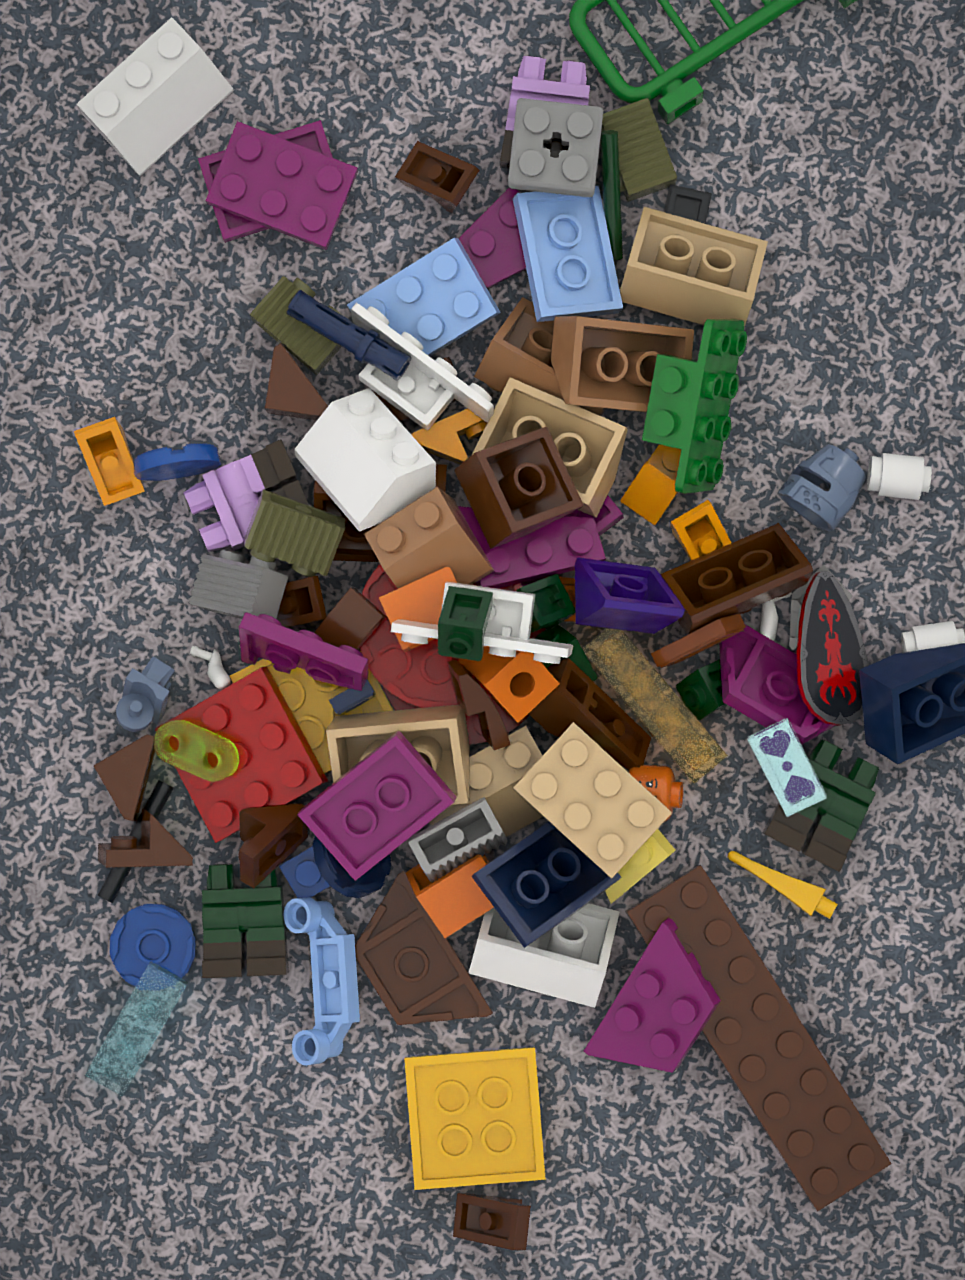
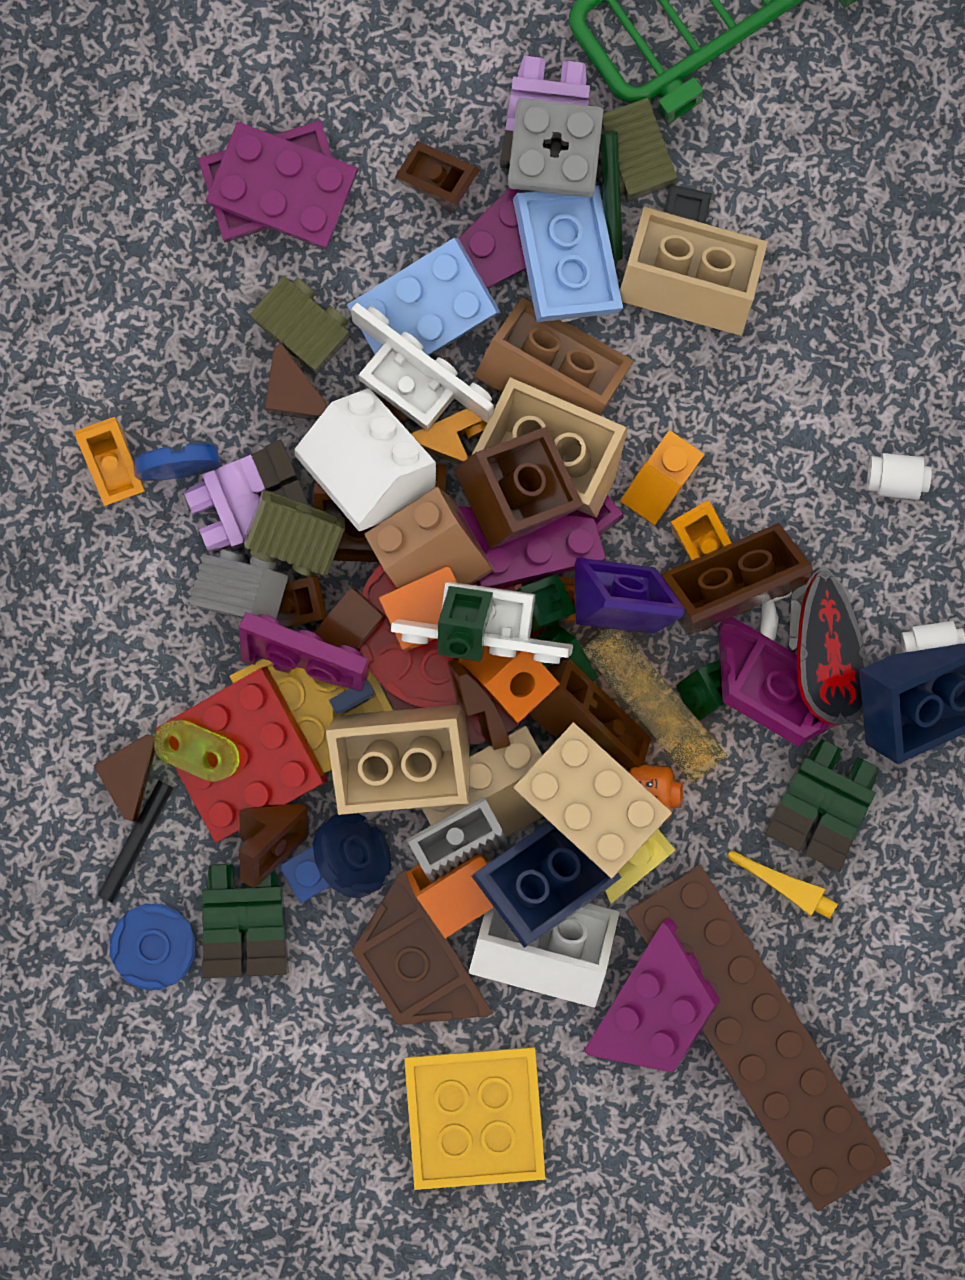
(136, 1028): clear light blue tile -> none
(144, 696): sand blue hips -> none
(155, 96): white slope -> none
(155, 849): reddish brown slope -> none
(215, 668): white piece -> none
(332, 979): light blue plate -> none
(360, 342): dark blue pin -> none
(377, 805): magenta plate -> none
(492, 1220): reddish brown slope -> none
(612, 360): medium nougat slope -> none
(693, 402): green bracket -> none
(698, 640): dark orange tile -> none
(787, 767): clear light blue tile -> none
(838, 472): sand blue helmet -> none

